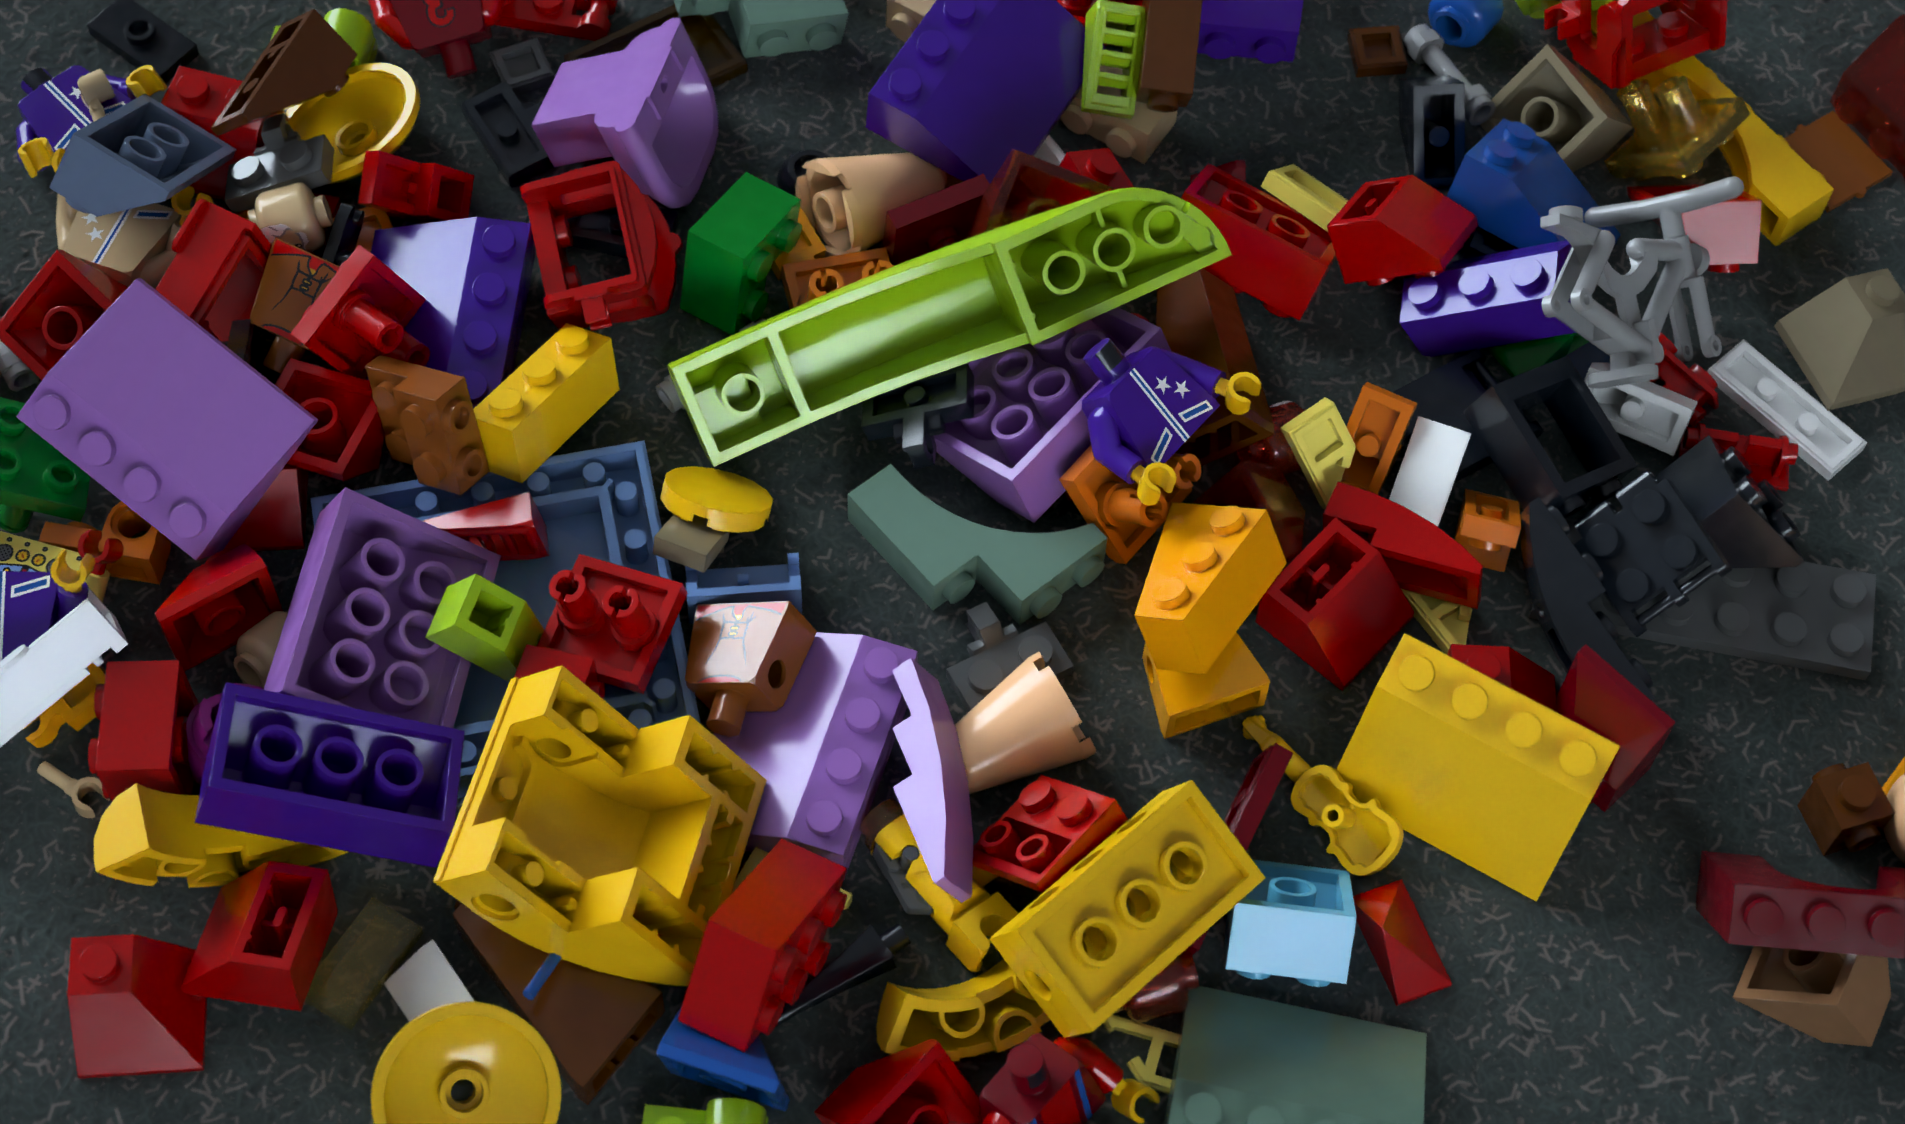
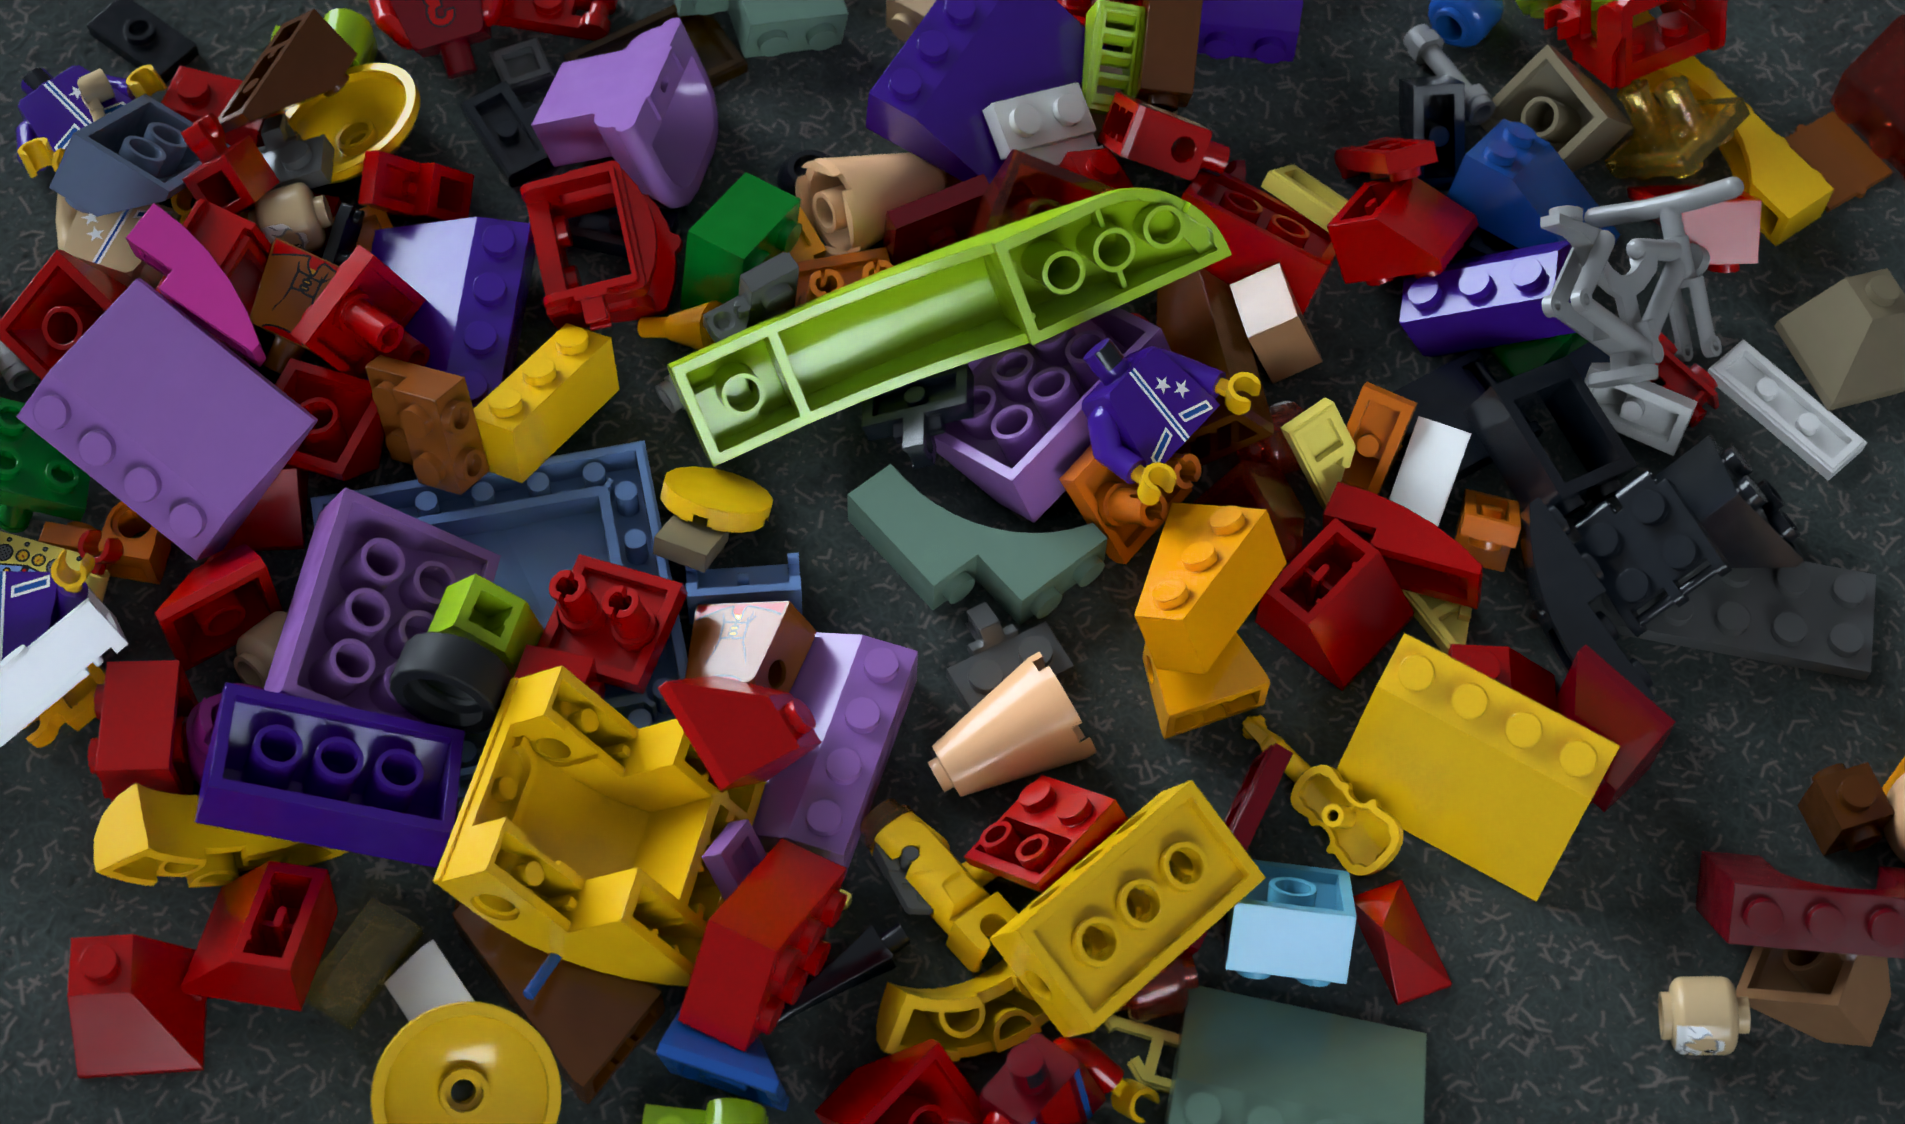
(72, 787): tan hand -> none
(195, 281): none -> dark pink slope
(228, 175): none -> red brick
(450, 681): none -> black tyre
(503, 526): red slope -> none
(680, 327): none -> light orange cone
(733, 856): none -> medium lavender tile
(741, 727): none -> red slope
(762, 295): none -> dark grey hinge
(938, 790): slope -> none
(1043, 124): none -> white plate
(1147, 136): none -> red torso
(1275, 323): none -> medium nougat slope
(1377, 51): reddish brown tile -> none
(1386, 157): none -> red plate
(1703, 1015): none -> tan head
(1765, 455): red hinge -> none

